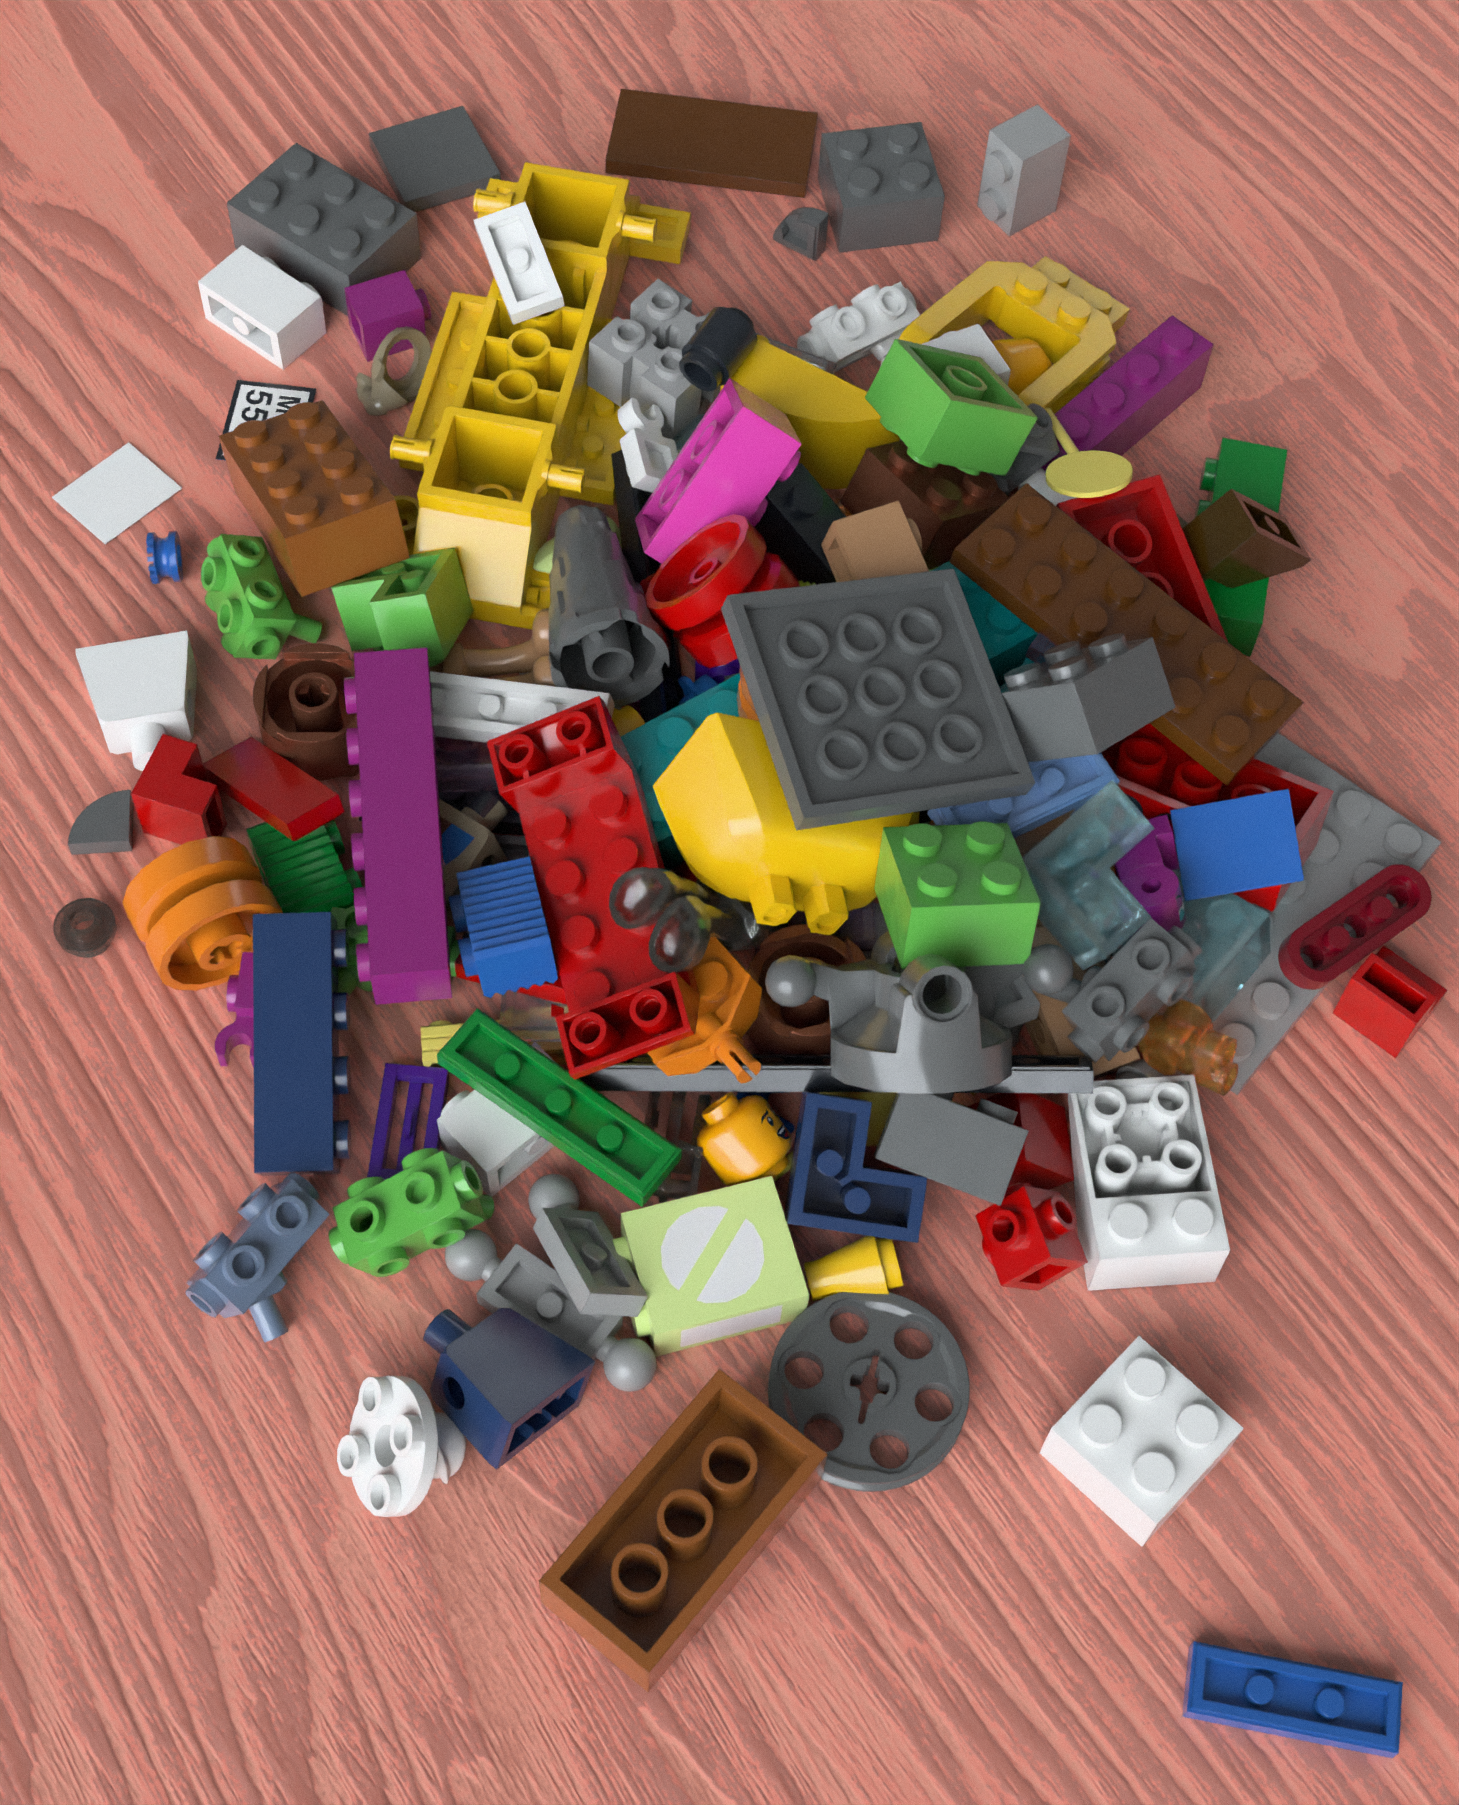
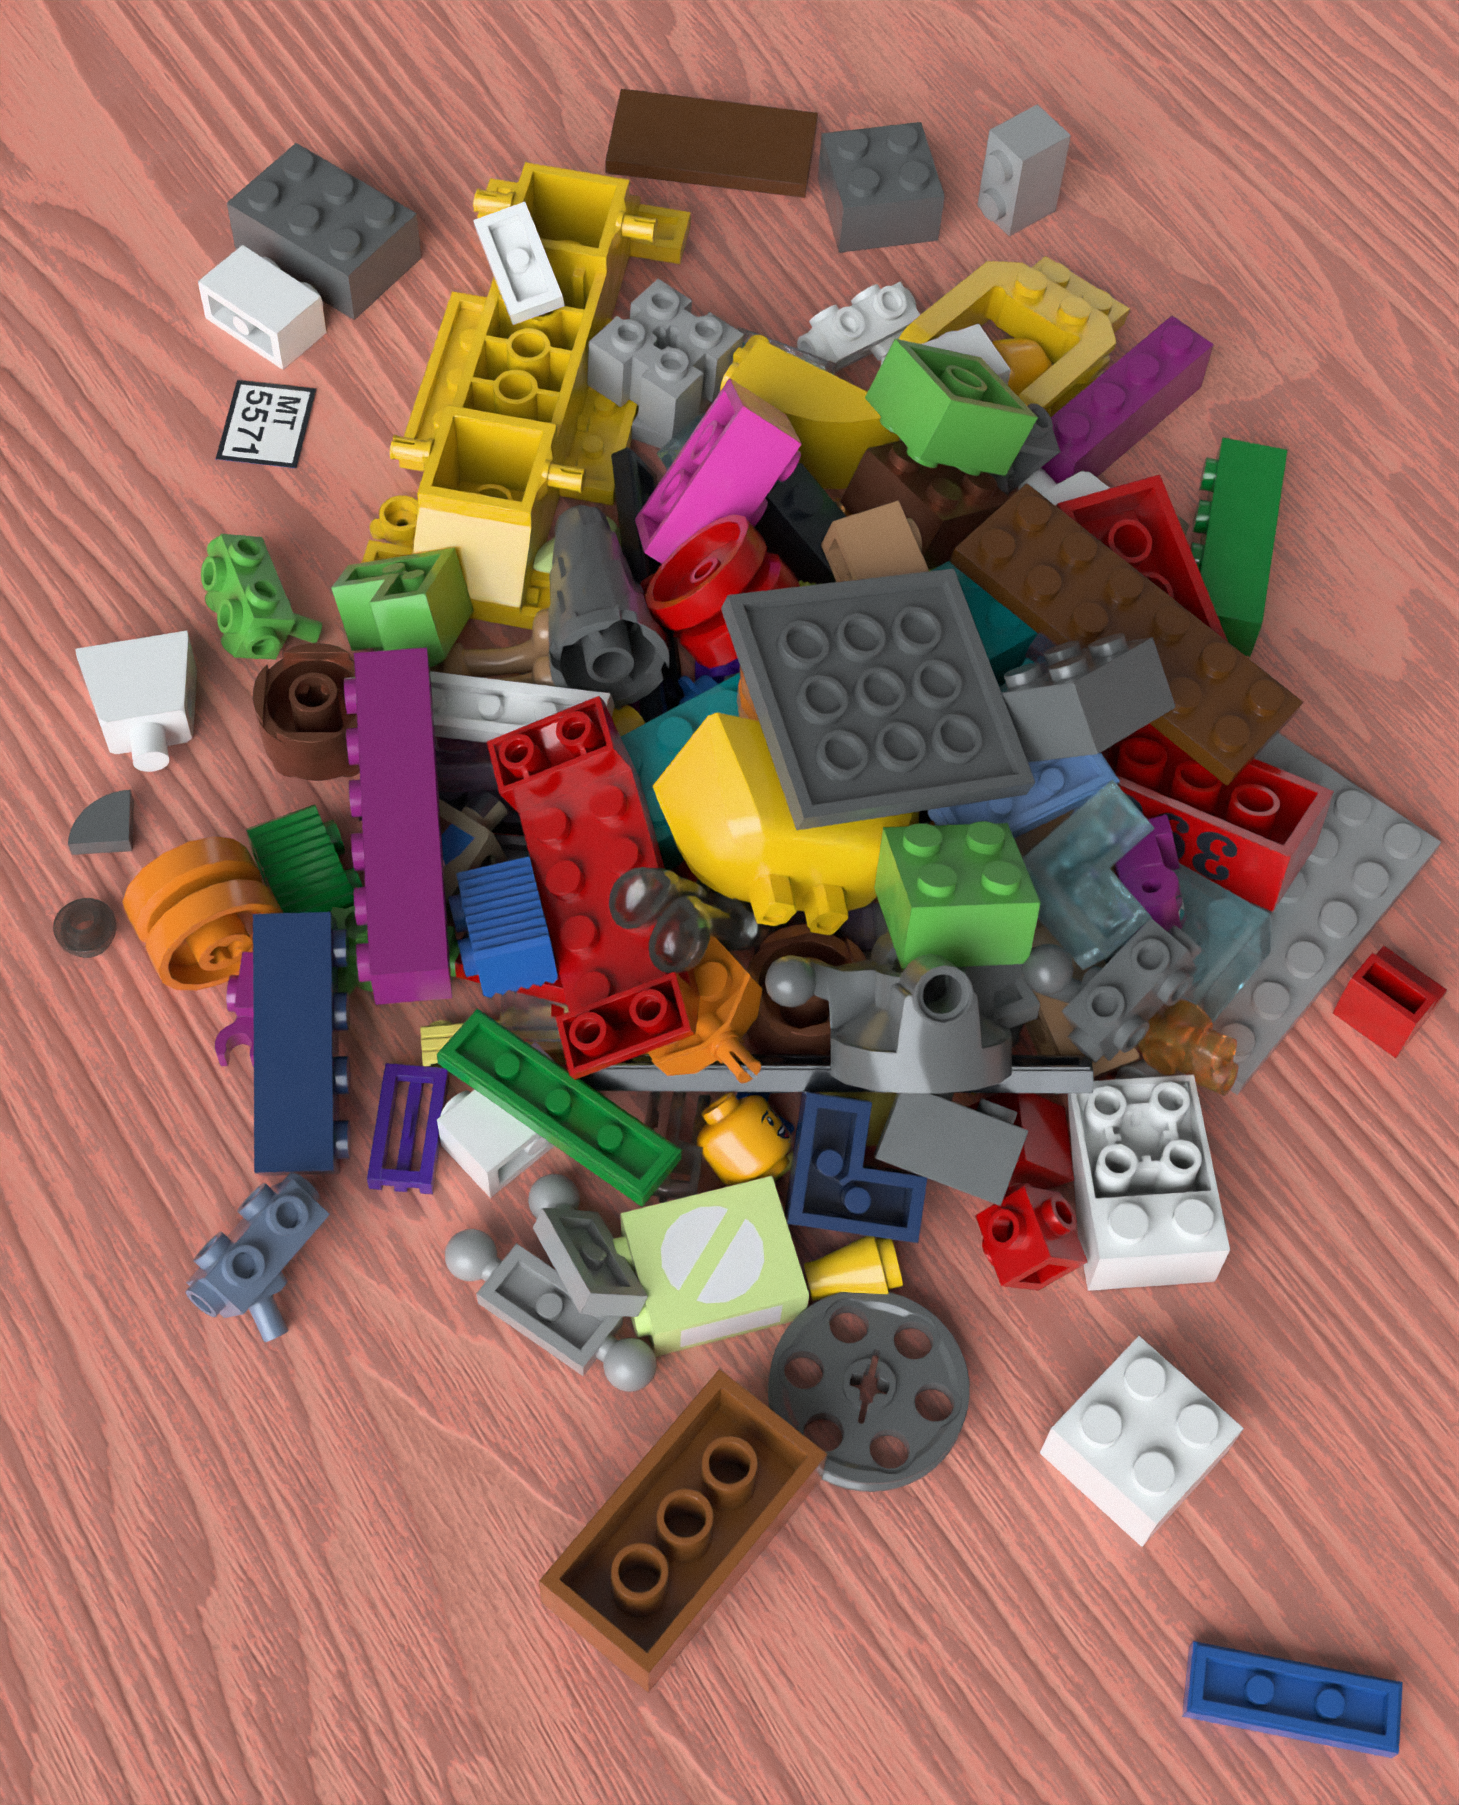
(116, 493): white sticker -> none
(165, 558): blue bush -> none
(175, 796): red piece -> none
(273, 788): red tile -> none
(314, 497): dark orange brick -> none
(383, 306): magenta brick -> none
(383, 393): dark tan piece -> none
(397, 1446): white plate -> none
(408, 1213): bright green brick -> none
(434, 159): dark grey tile -> none
(504, 1380): dark blue torso -> none
(644, 447): white plate -> none
(718, 348): black brick -> none
(804, 231): dark grey tile -> none
(1085, 472): light yellow piece -> none
(1237, 845): blue sticker -> none
(1243, 542): dark brown slope -> none
(1369, 915): dark red plate -> none

